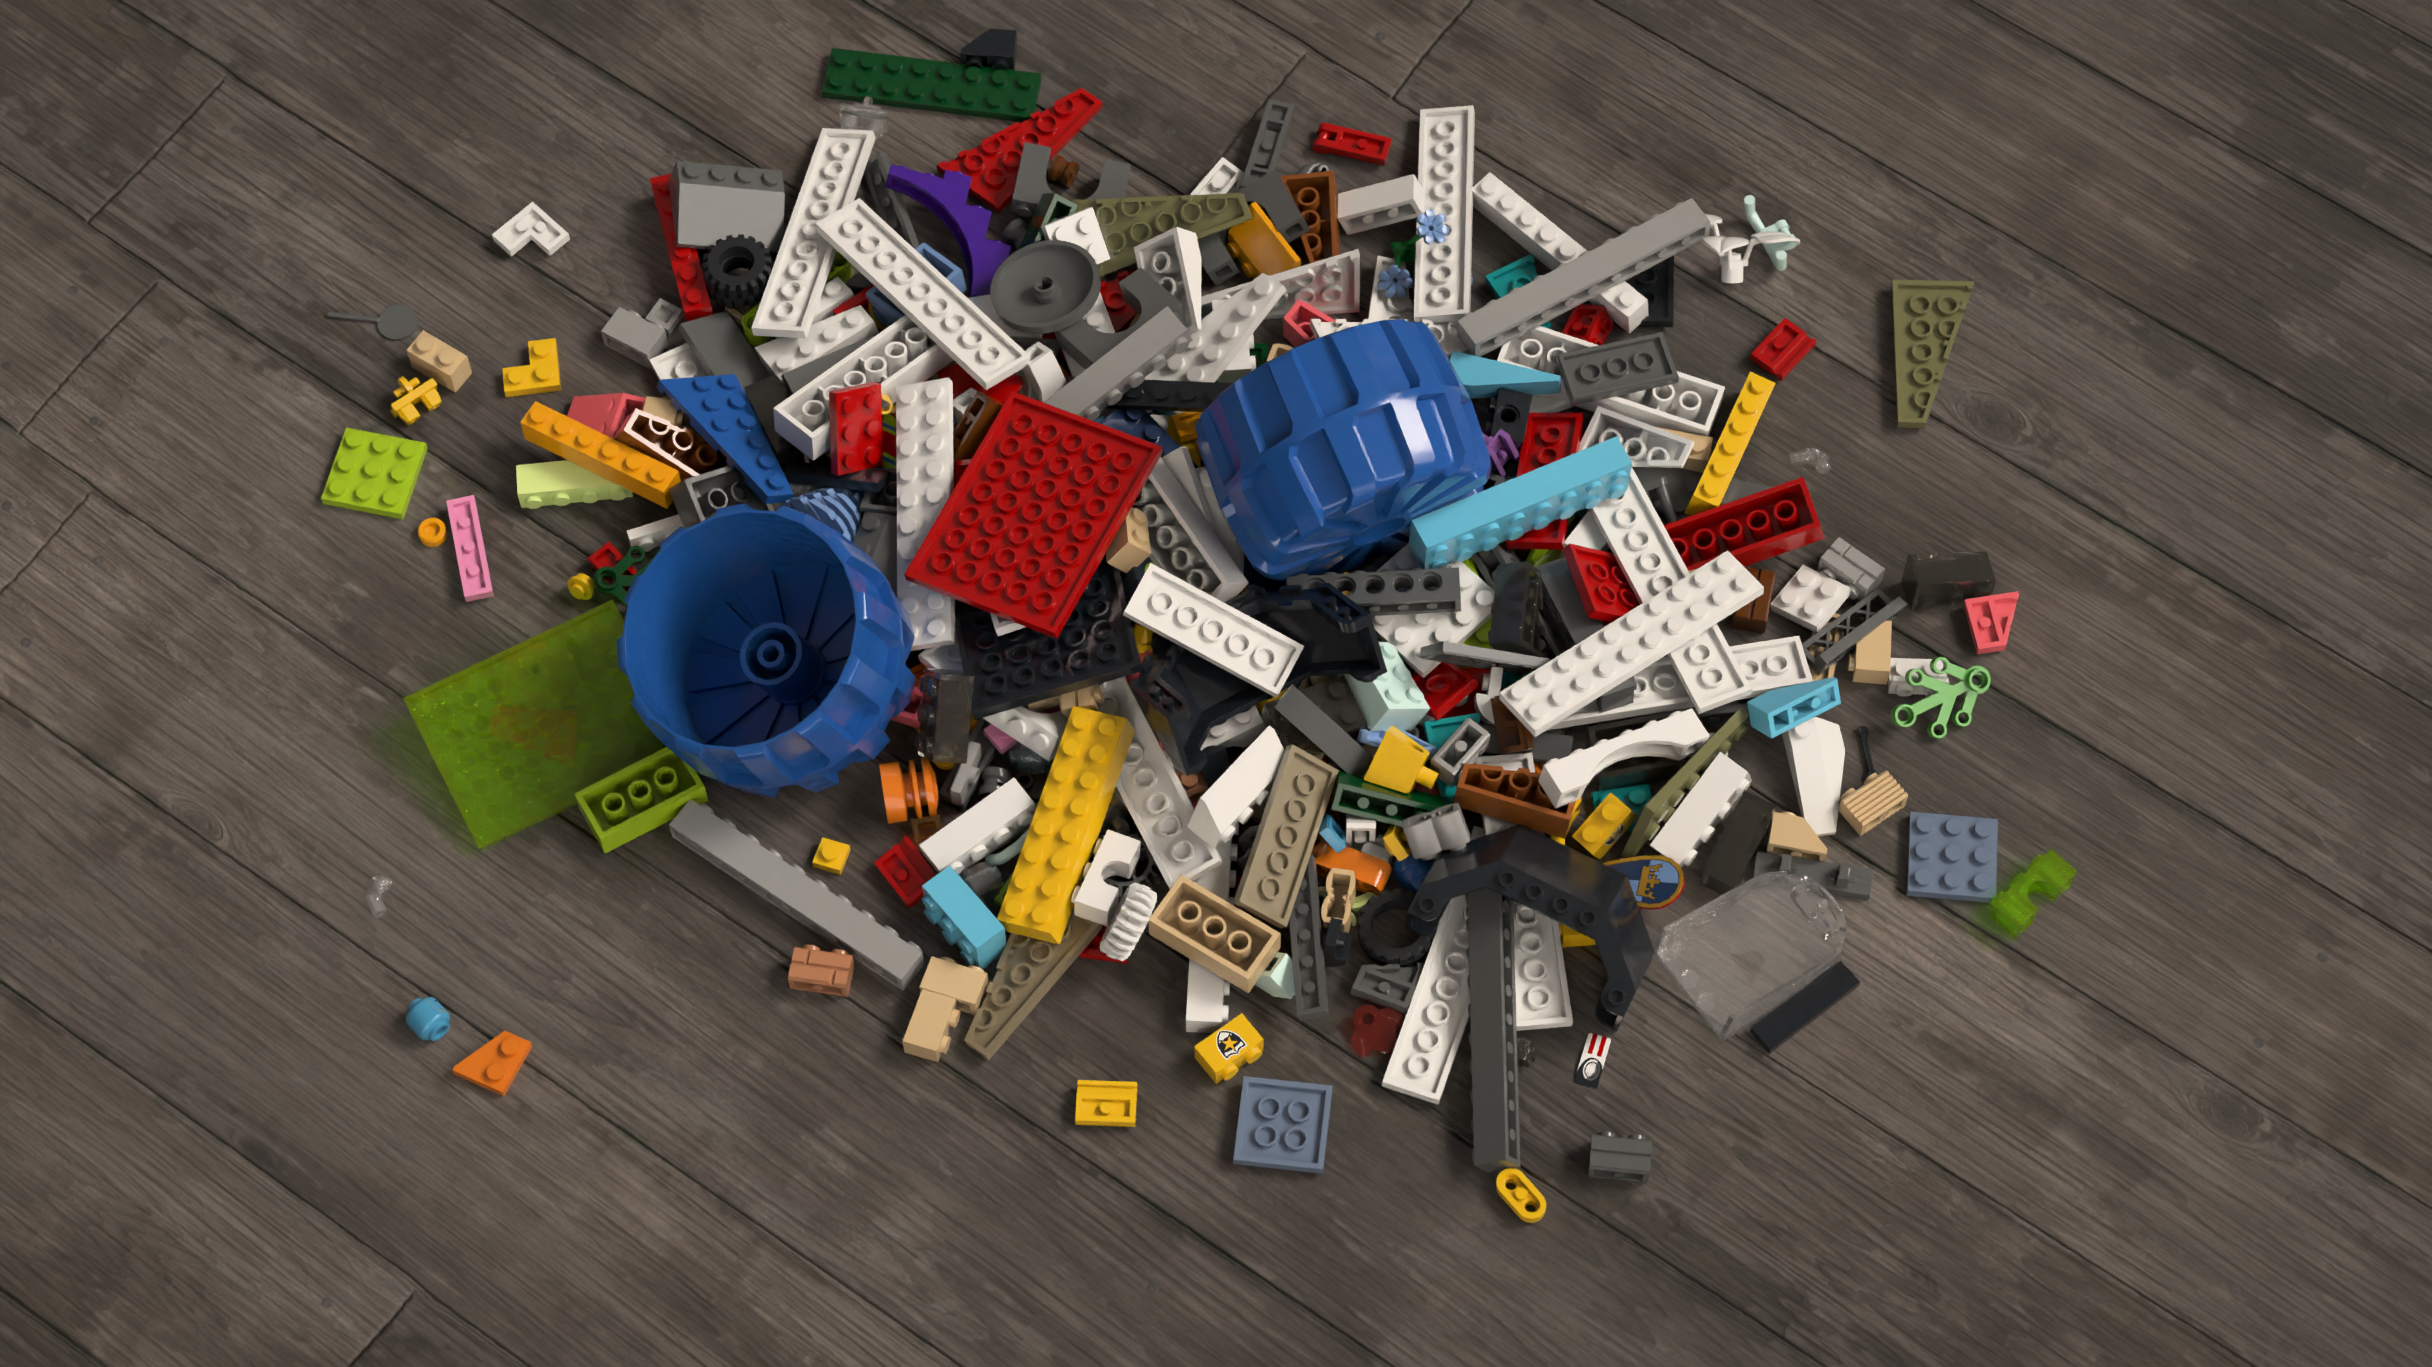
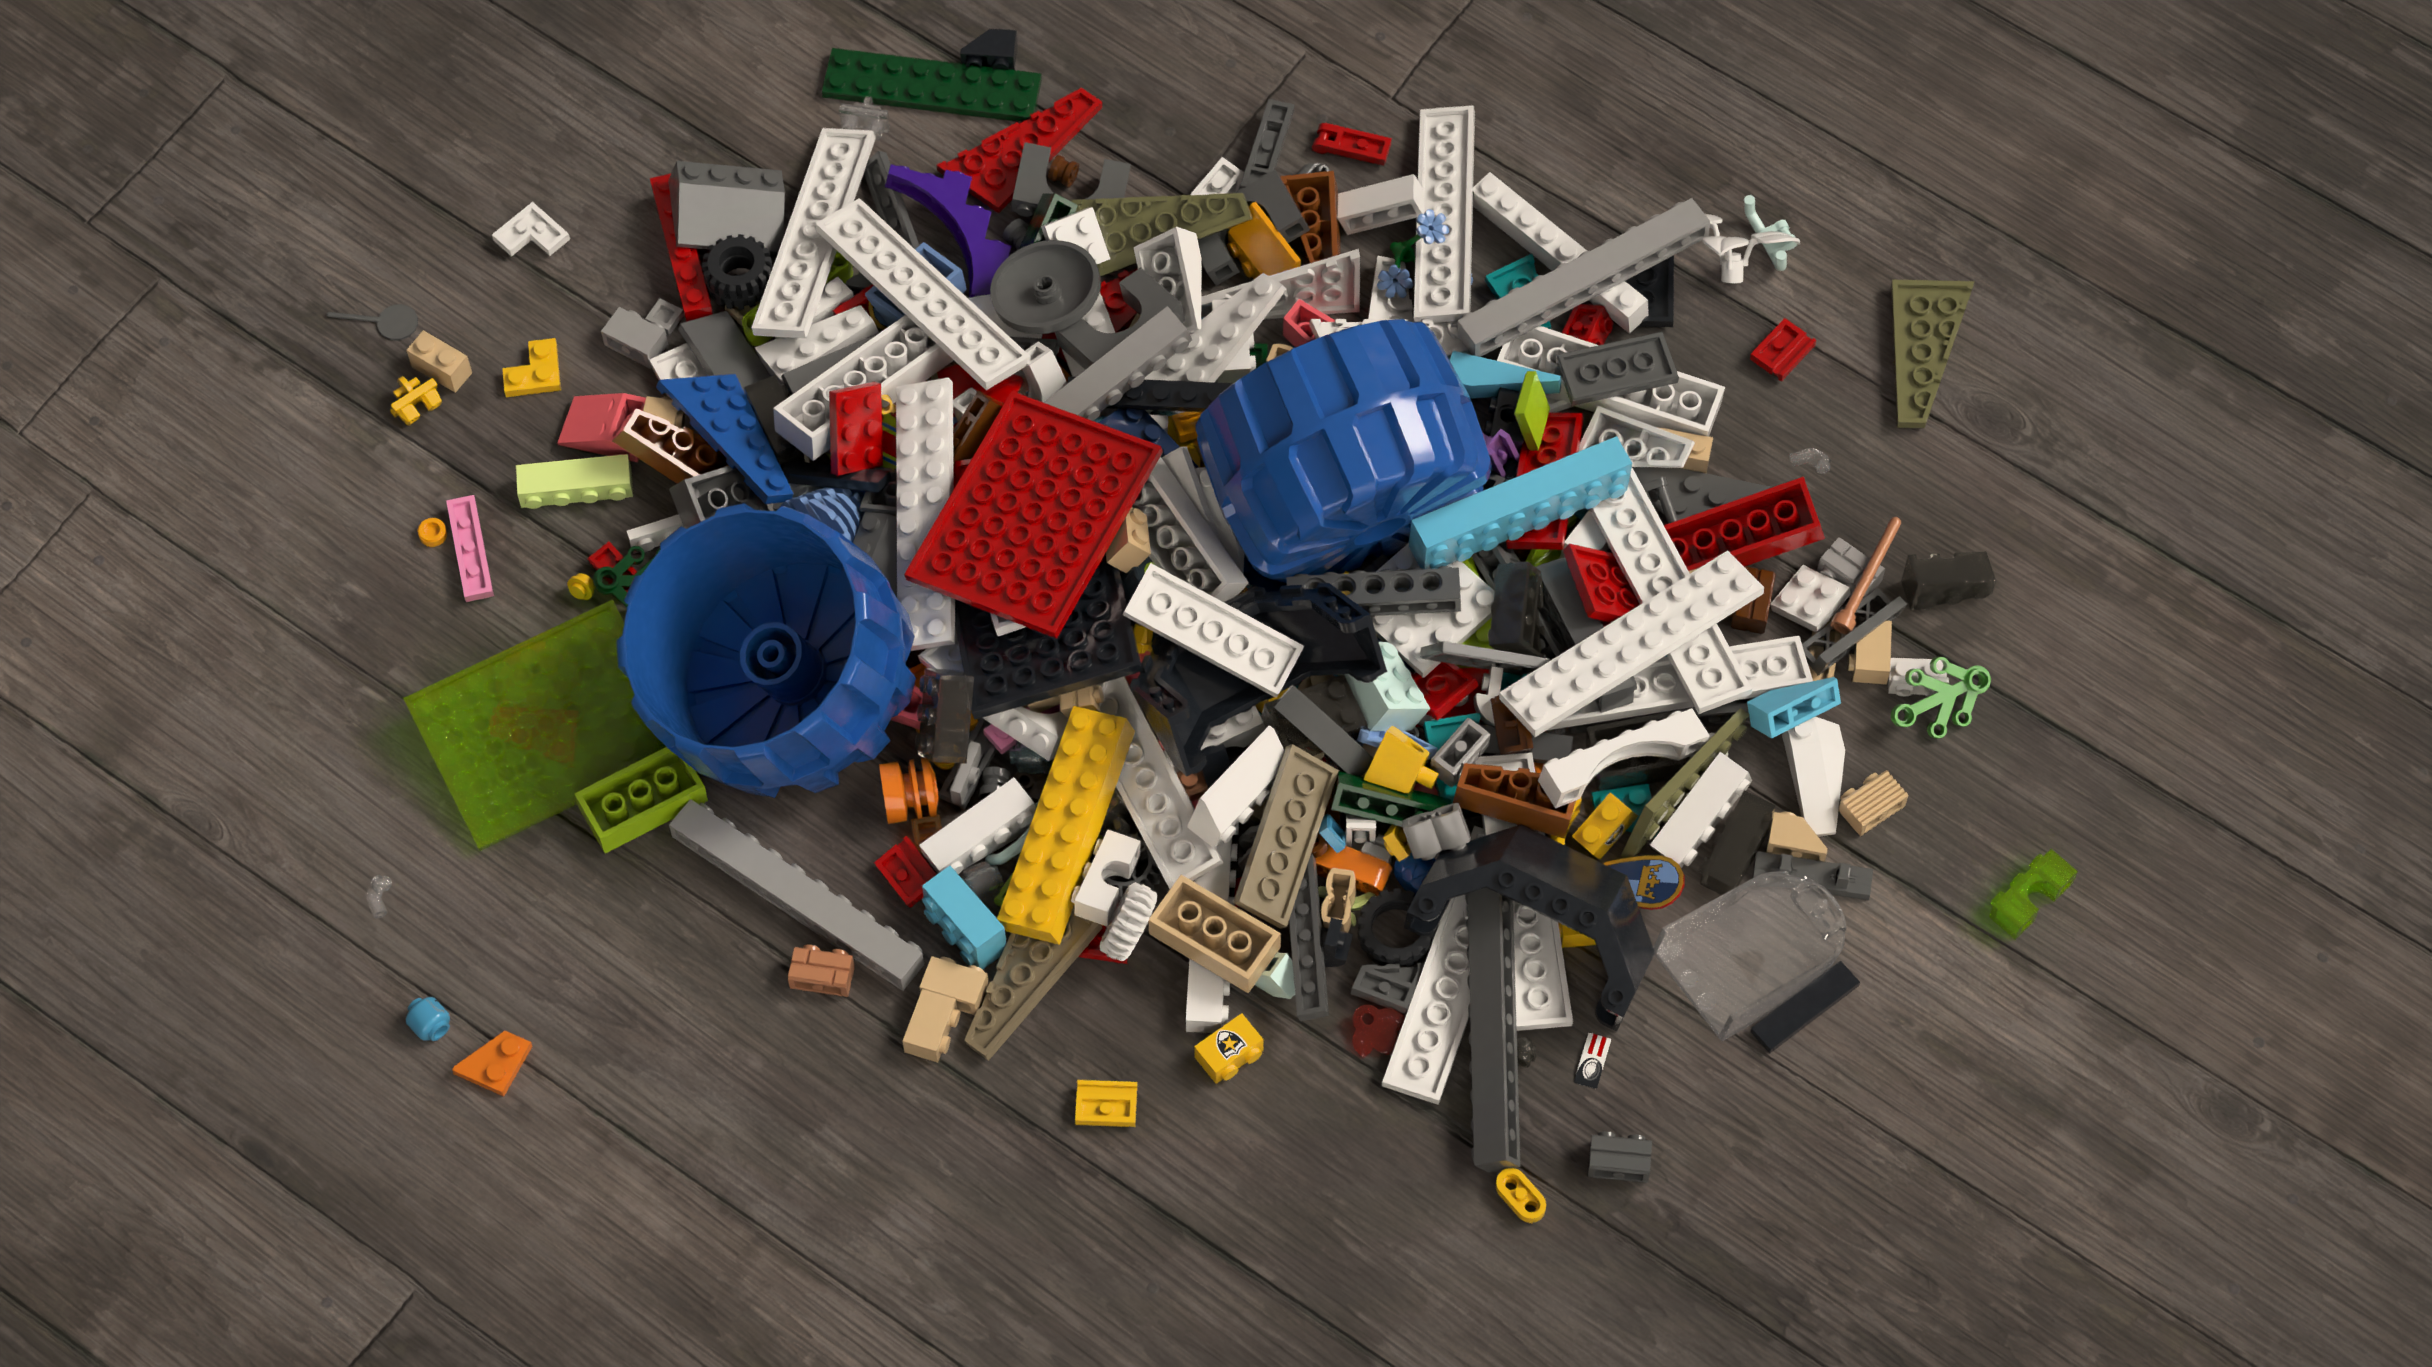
(374, 473): lime plate -> none
(600, 454): light orange brick -> none
(831, 856): yellow plate -> none
(1283, 1124): sand blue plate -> none
(1532, 410): none -> lime tile
(1731, 444): yellow arch -> none
(1845, 619): none -> nougat piece
(1862, 732): black hinge -> none
(1952, 857): sand blue plate -> none
(1990, 620): coral wing -> none

